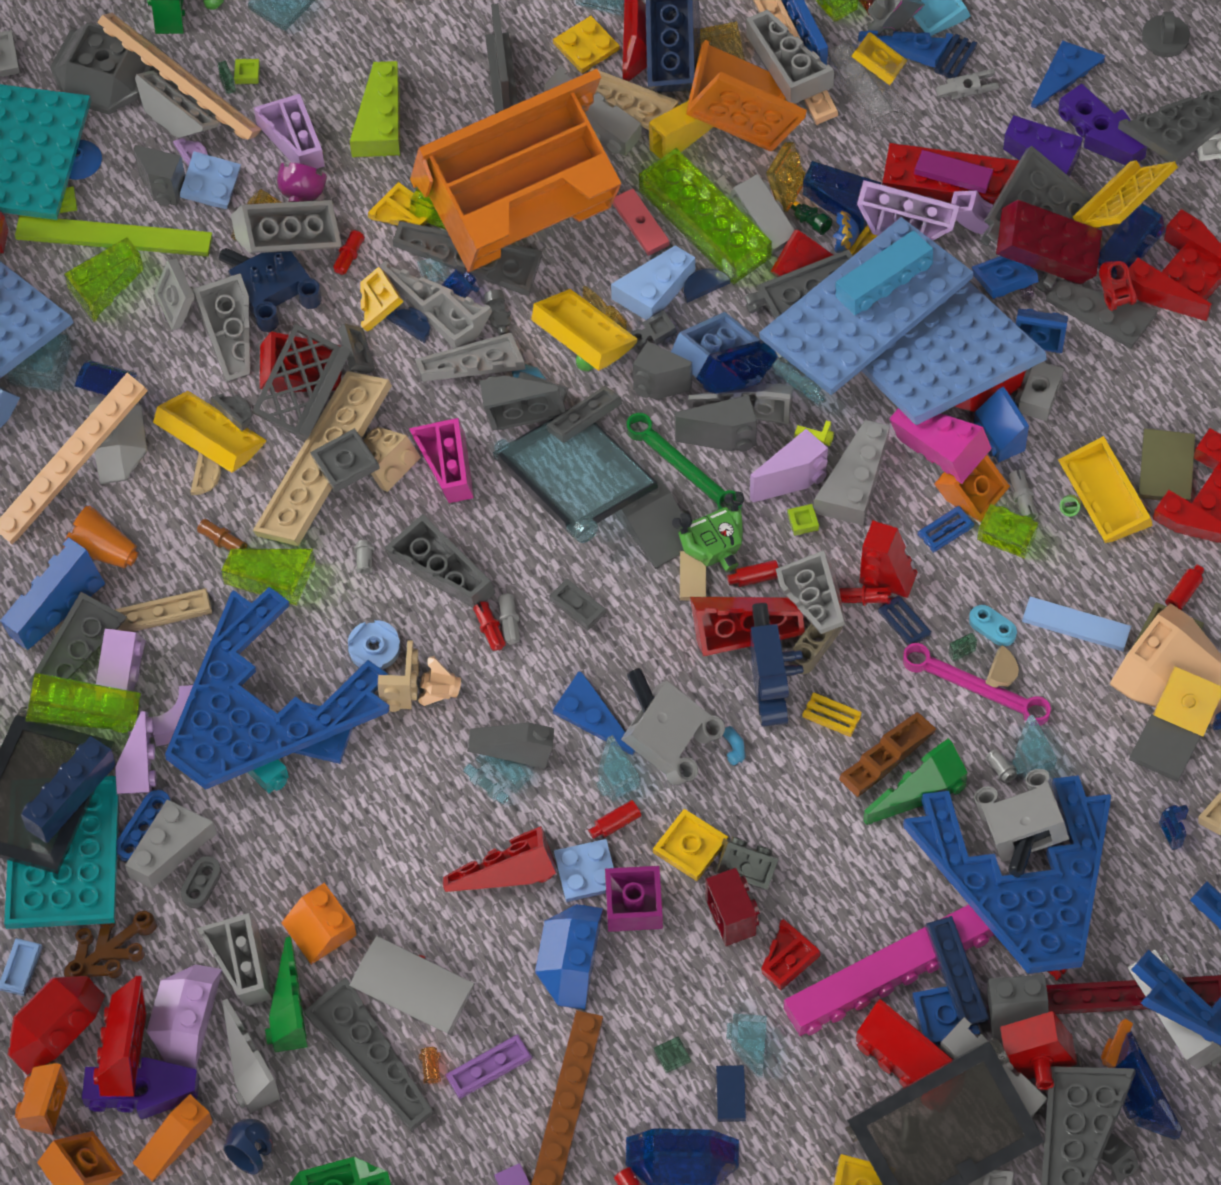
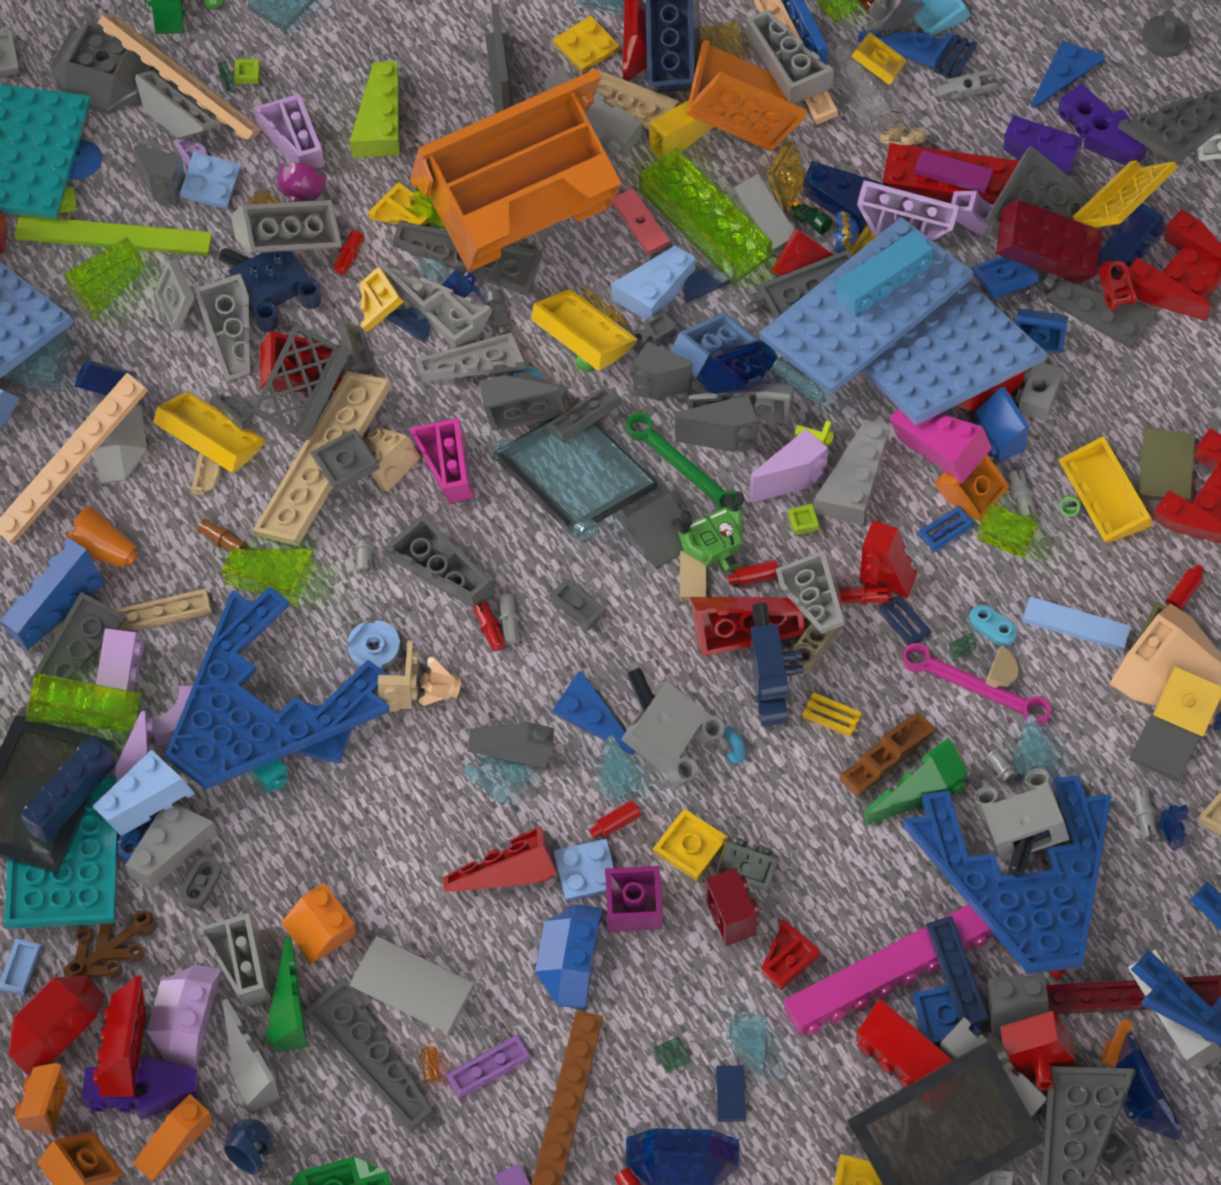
(141, 793): none -> light blue wedge
(901, 137): none -> tan dish
(1145, 813): none -> light grey pin

